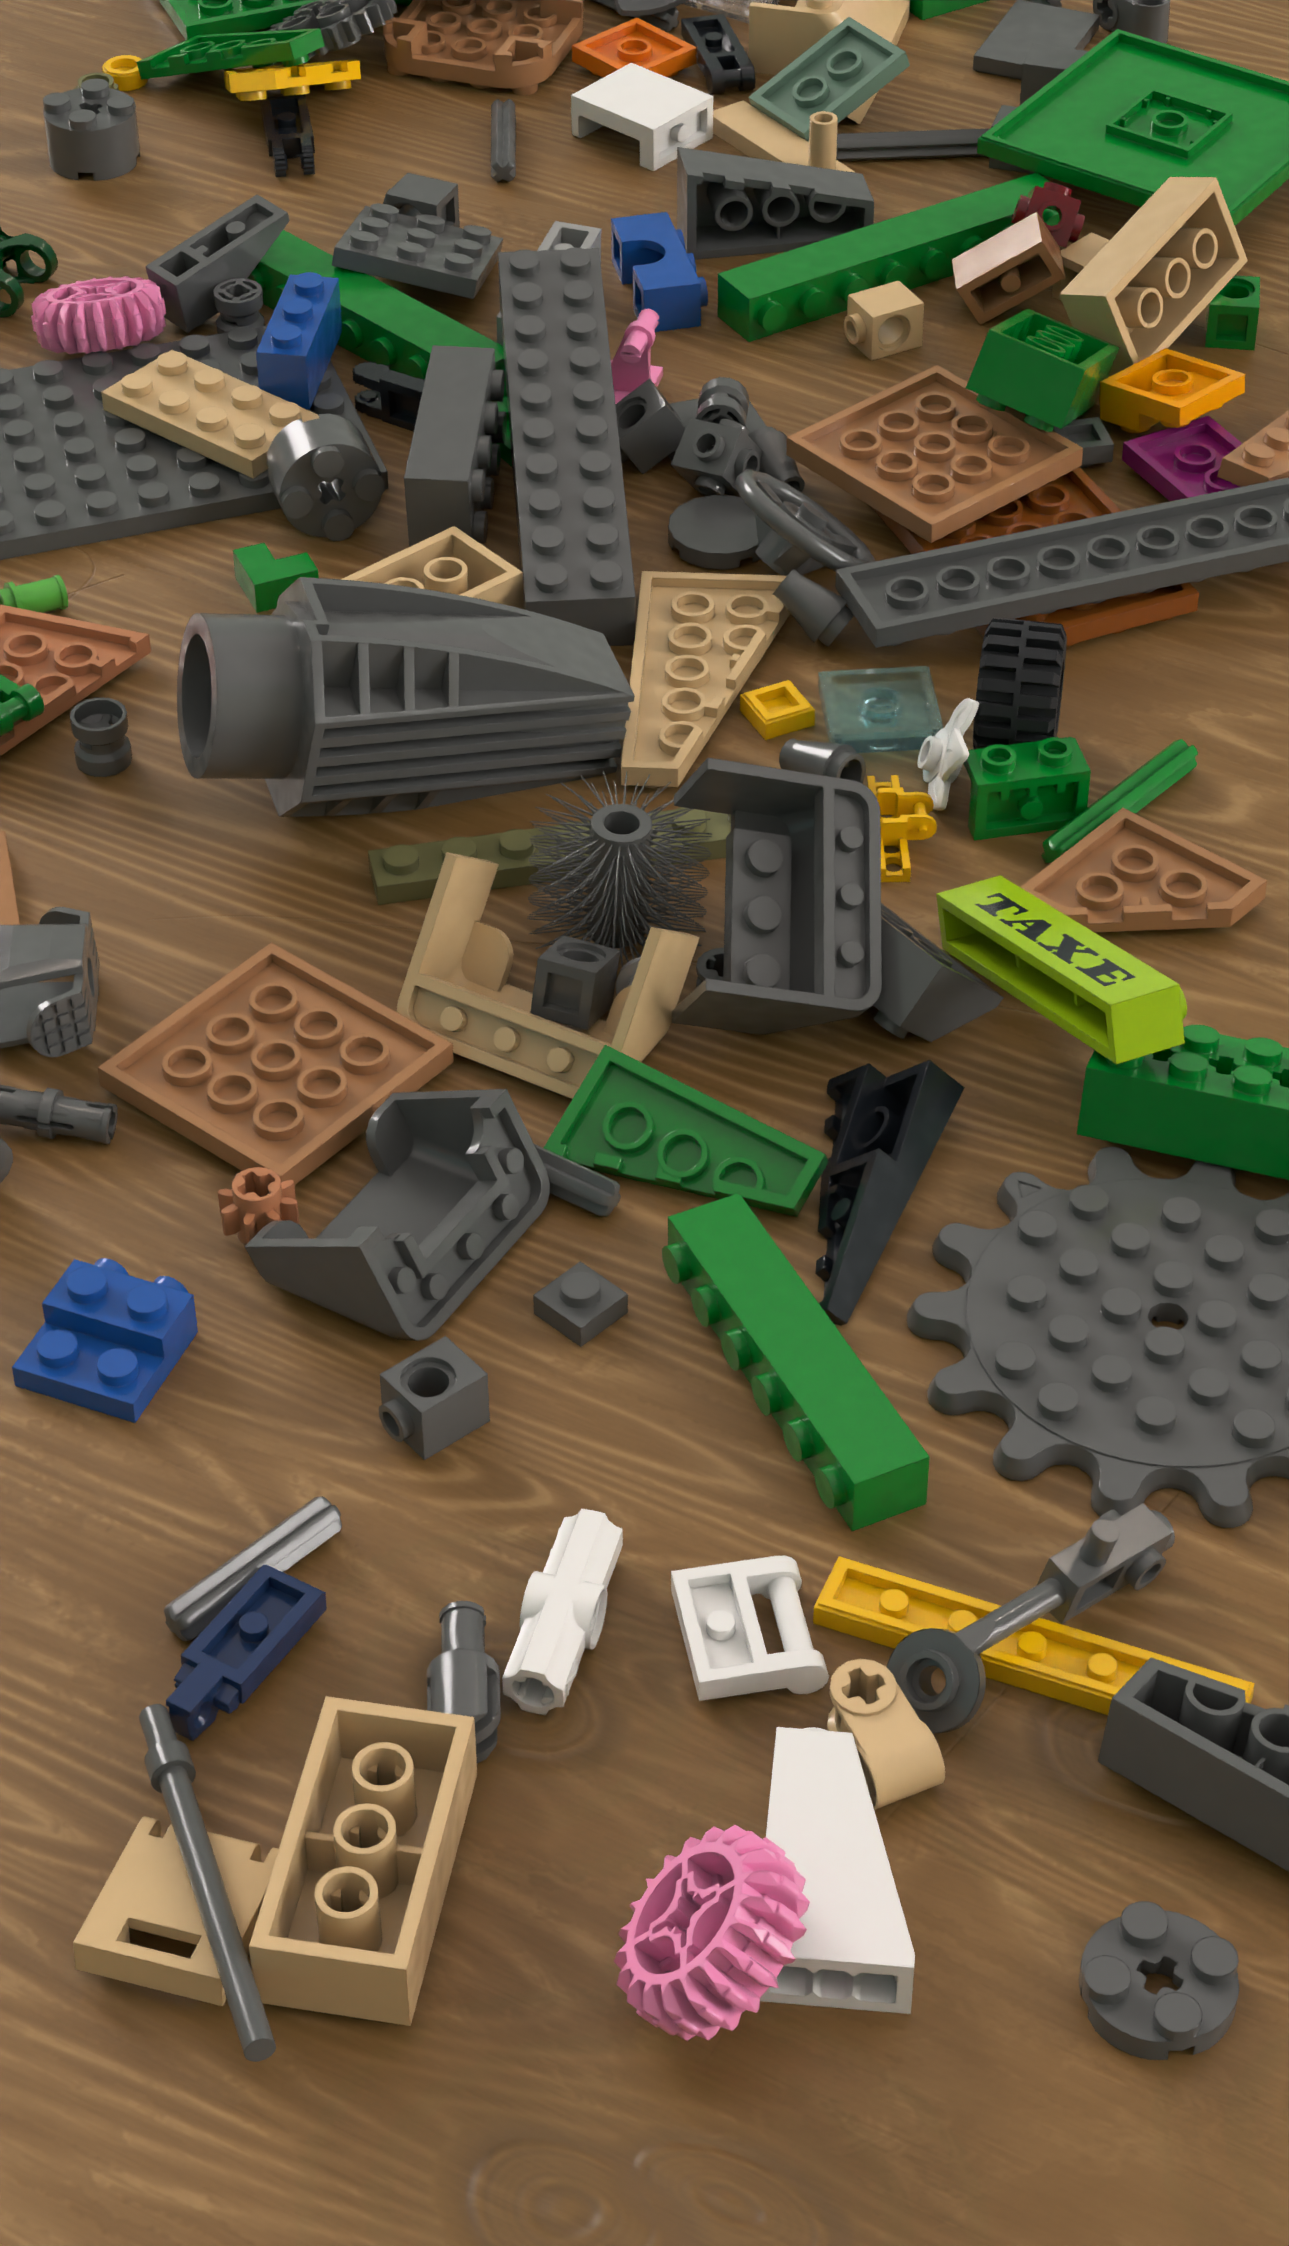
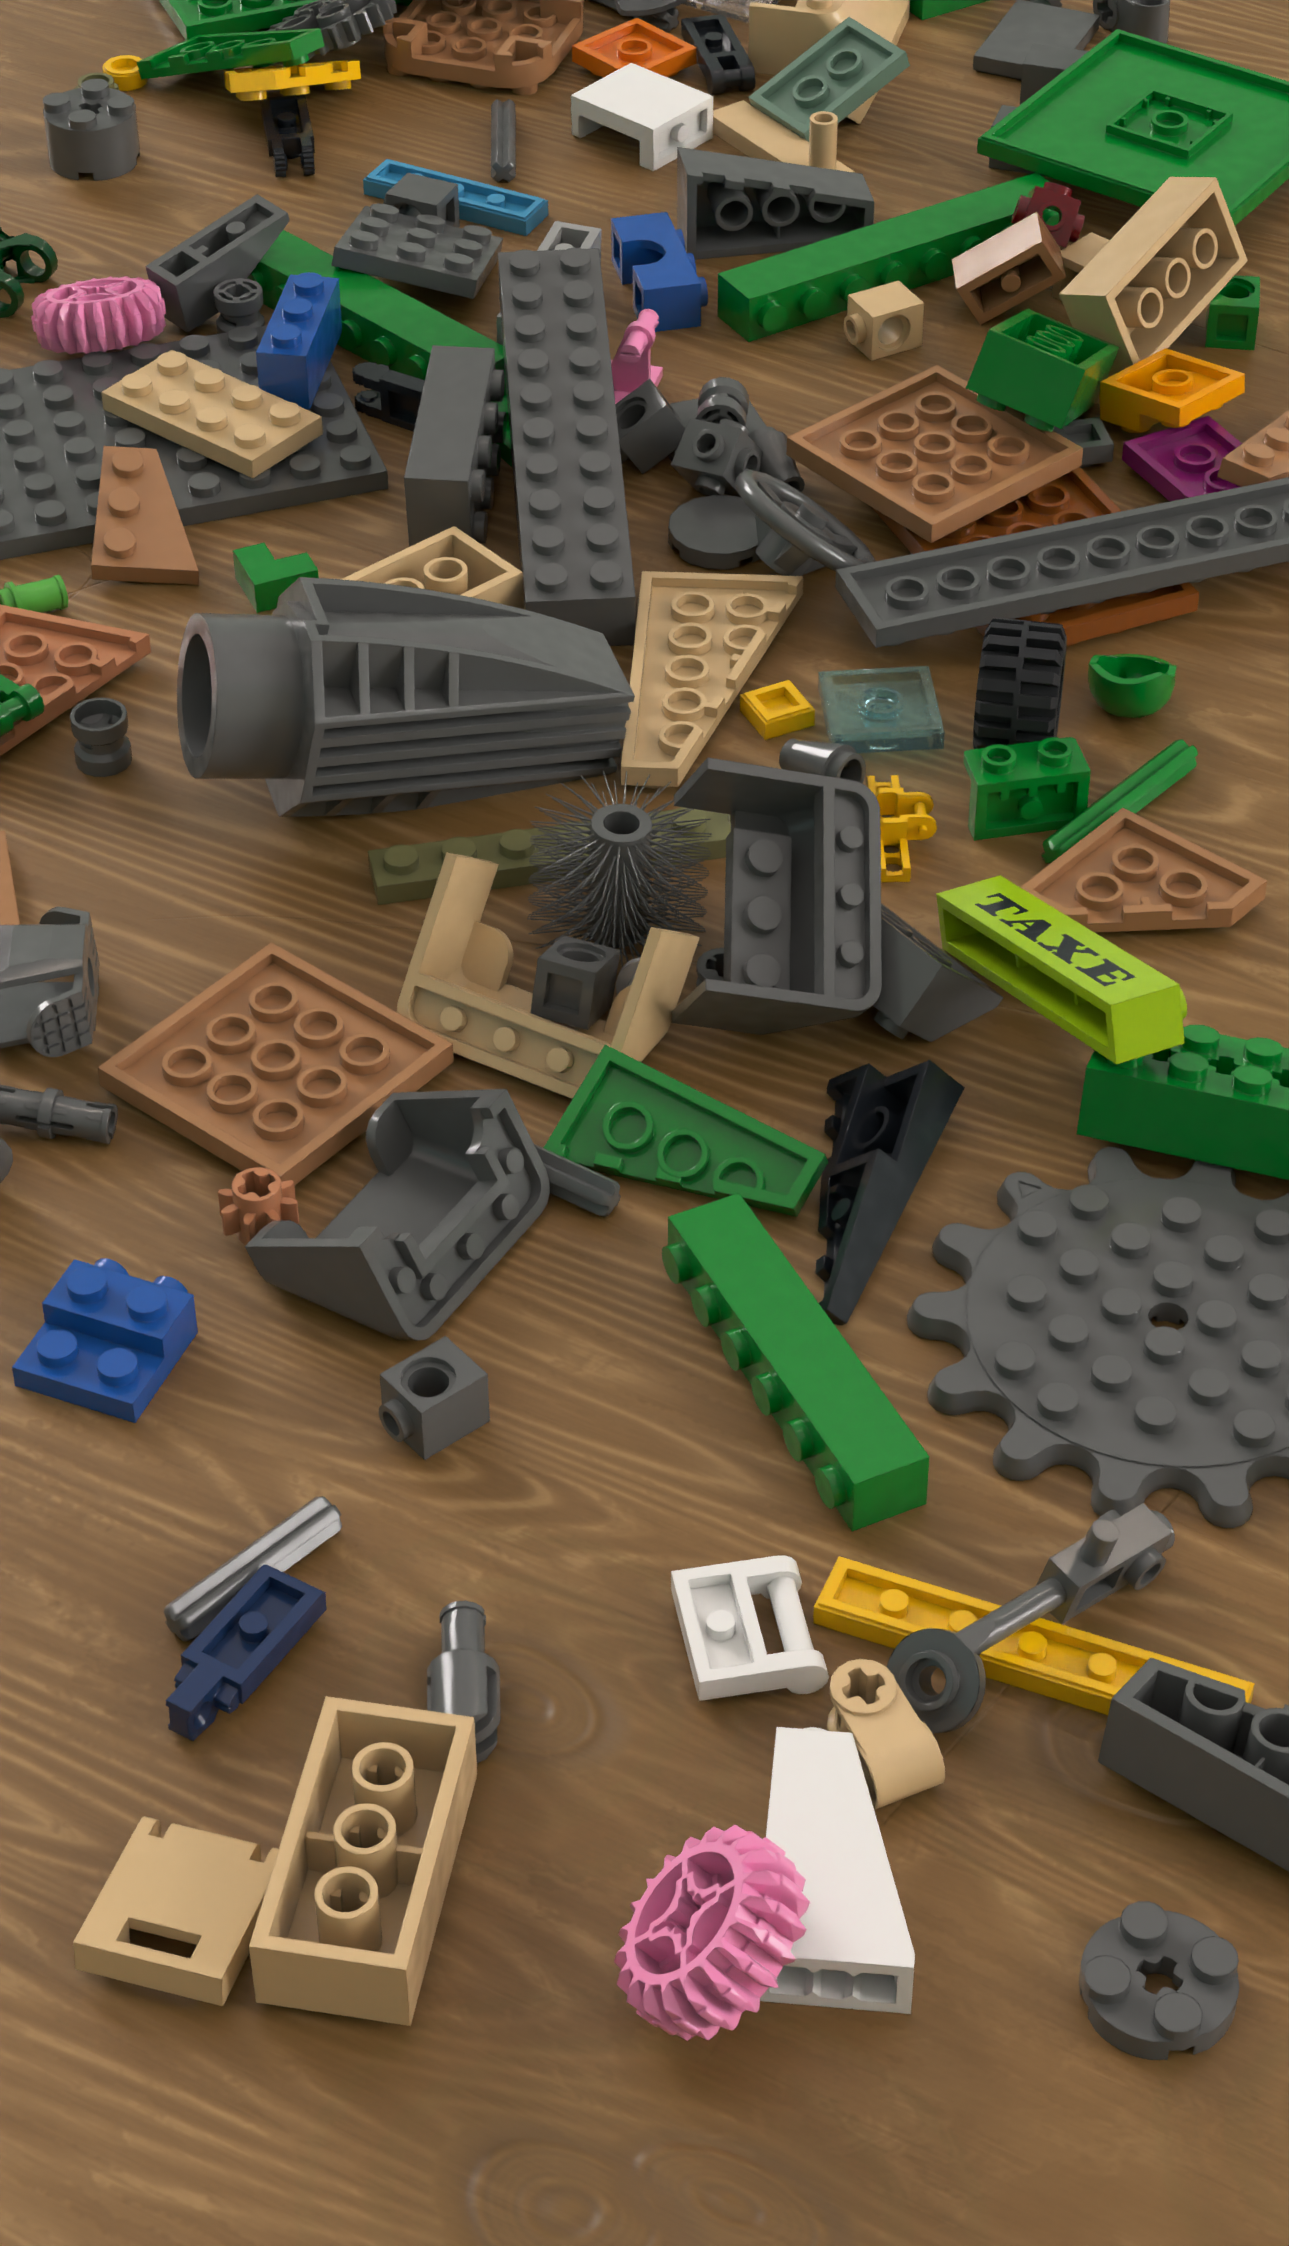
(138, 522): none -> medium nougat wing
(172, 1775): dark grey bar -> none
(324, 476): dark grey brick -> none
(477, 201): none -> dark azure tile
(562, 1612): white piece -> none
(580, 1304): dark grey plate -> none
(815, 608): dark grey cone -> none
(908, 145): dark grey axle -> none
(946, 752): white plate -> none
(1131, 683): none -> green helmet

